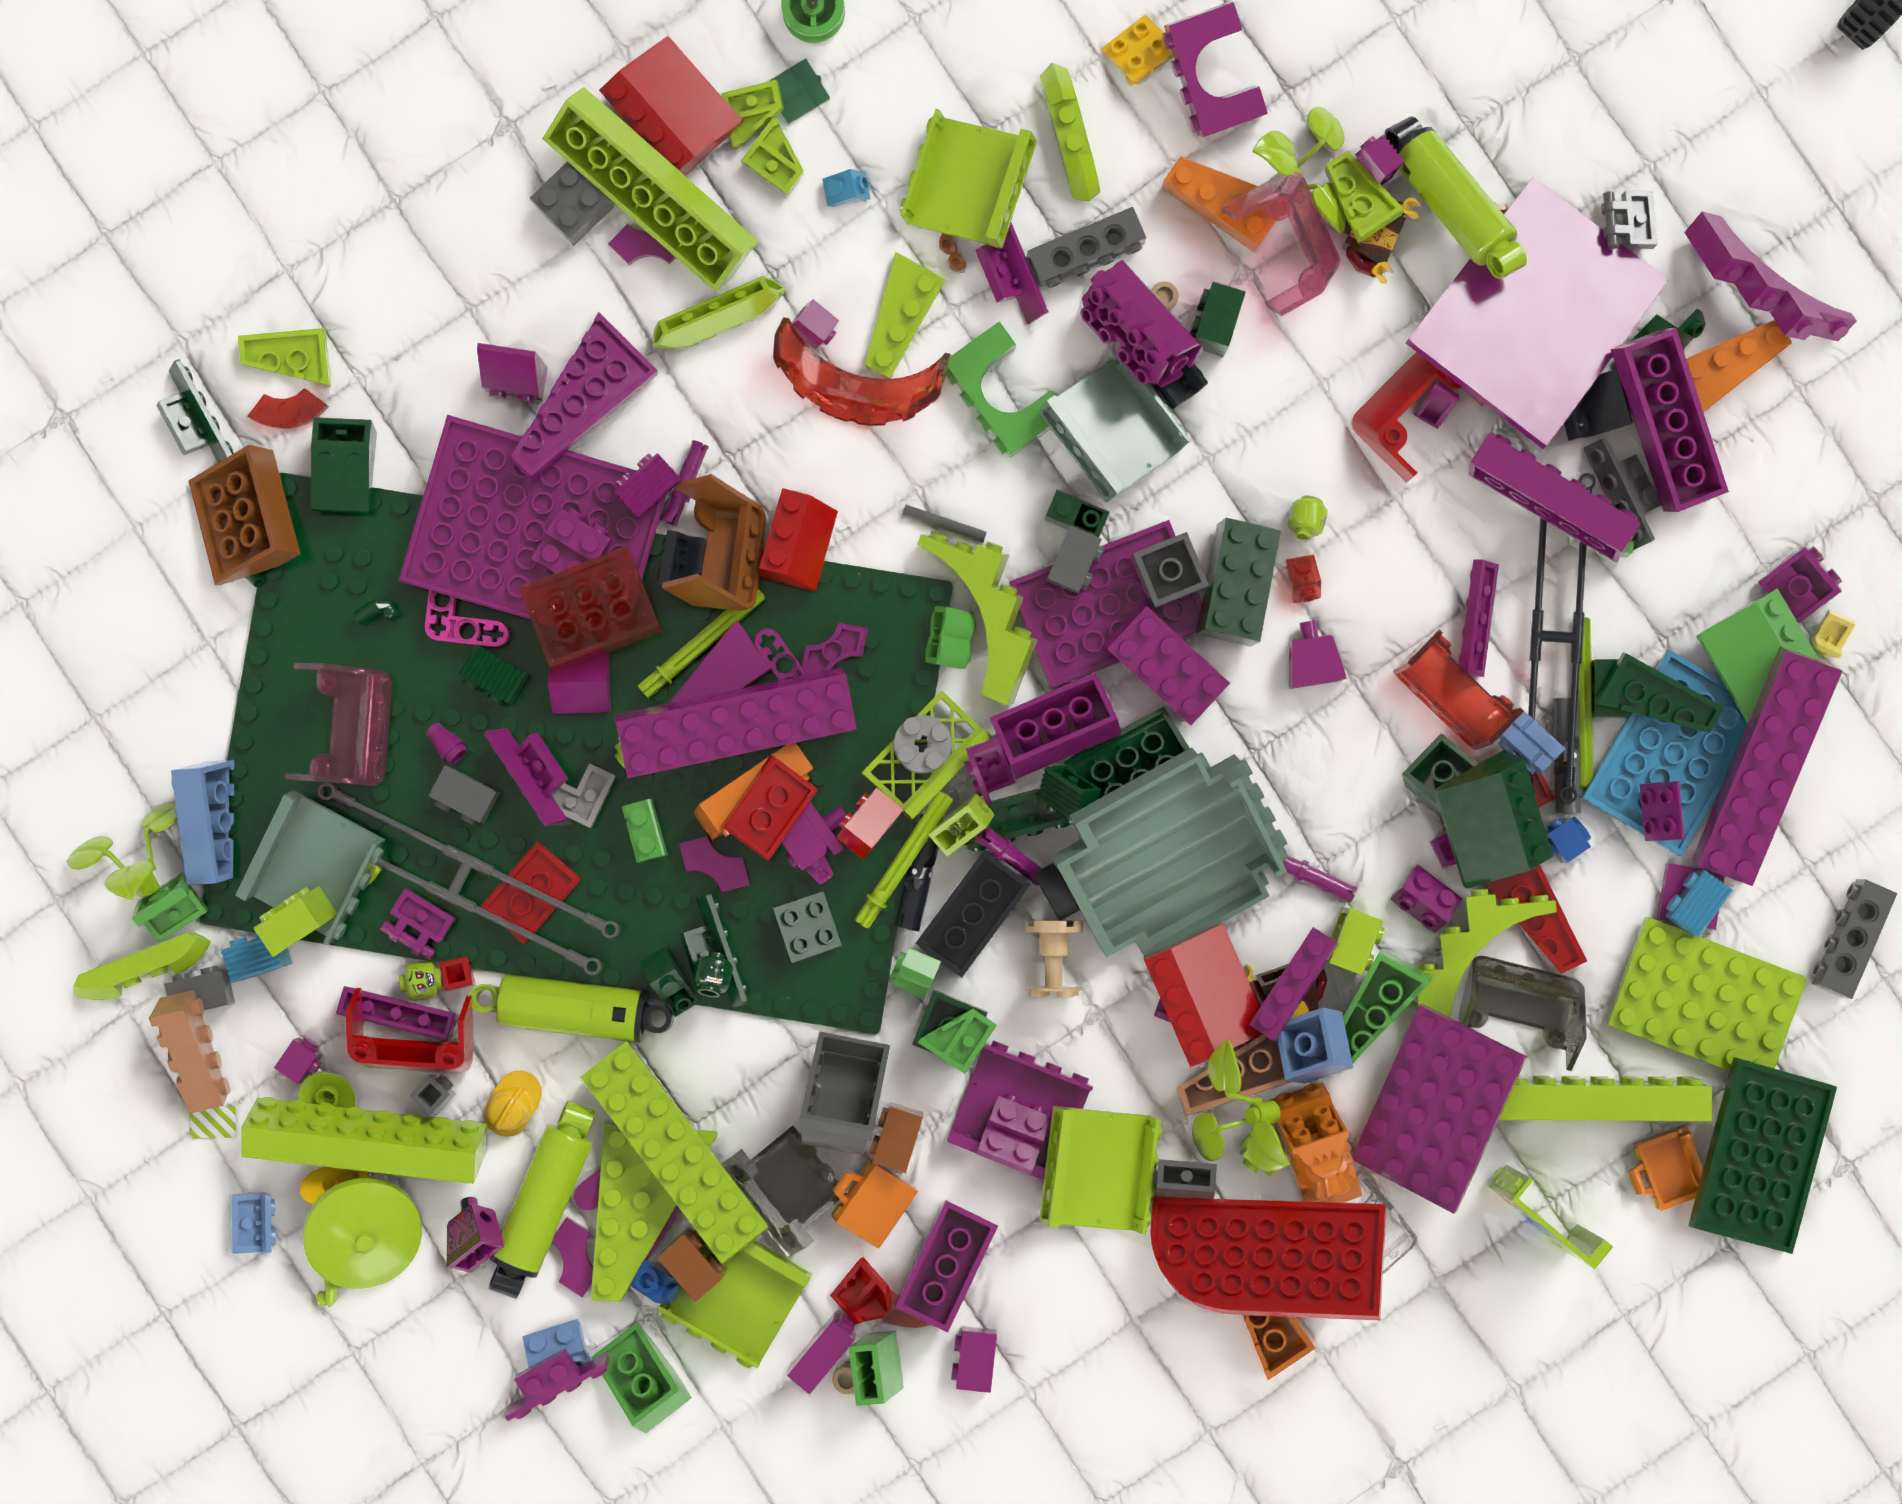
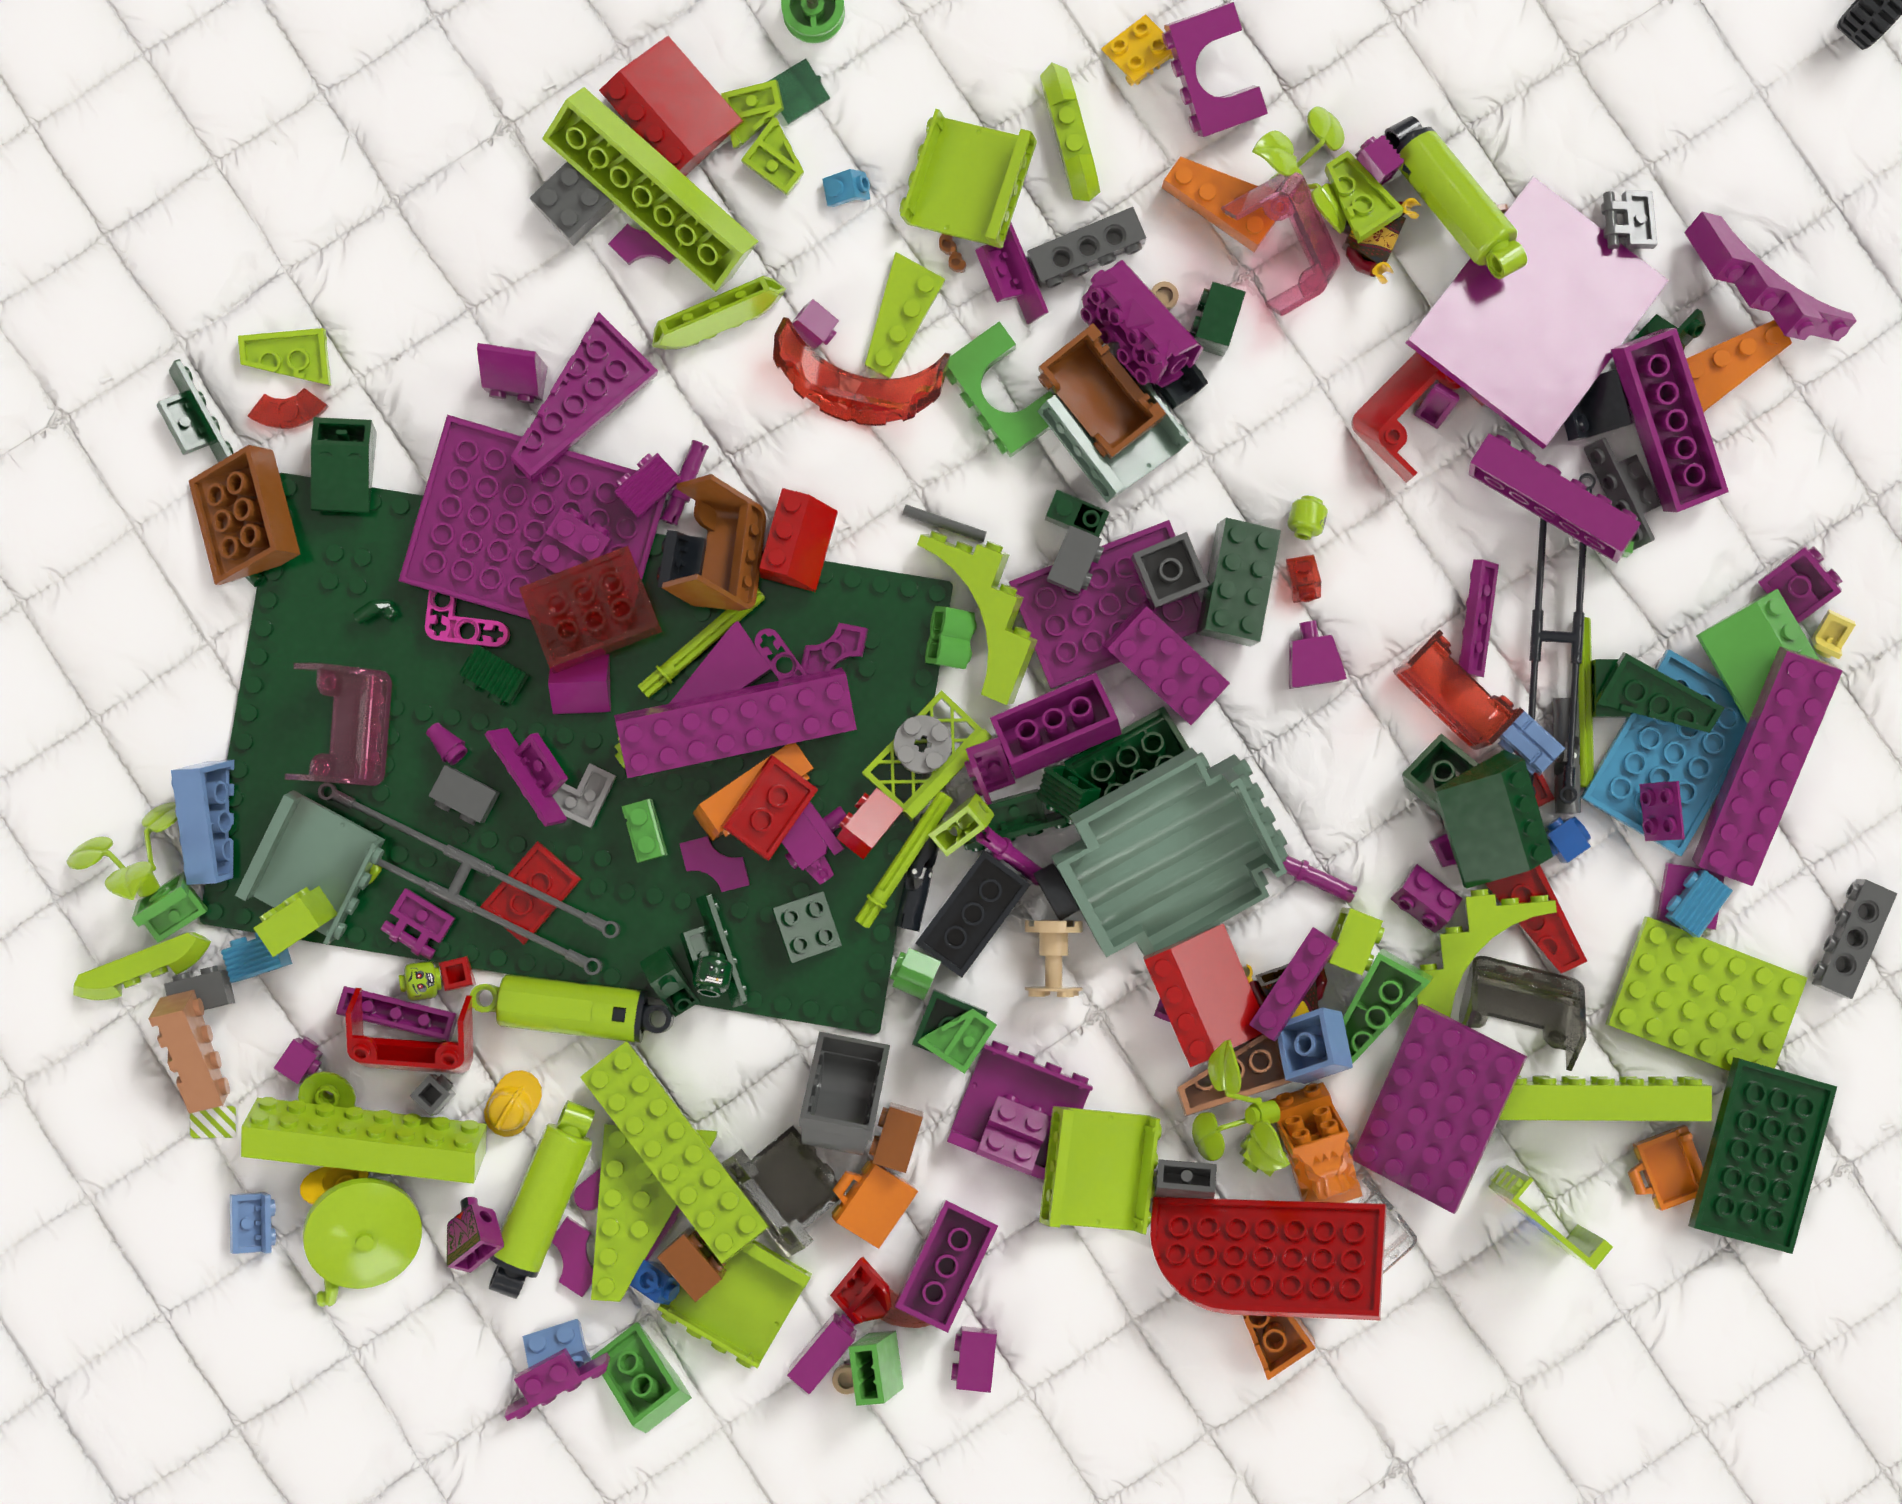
(1099, 393): none -> dark orange windscreen

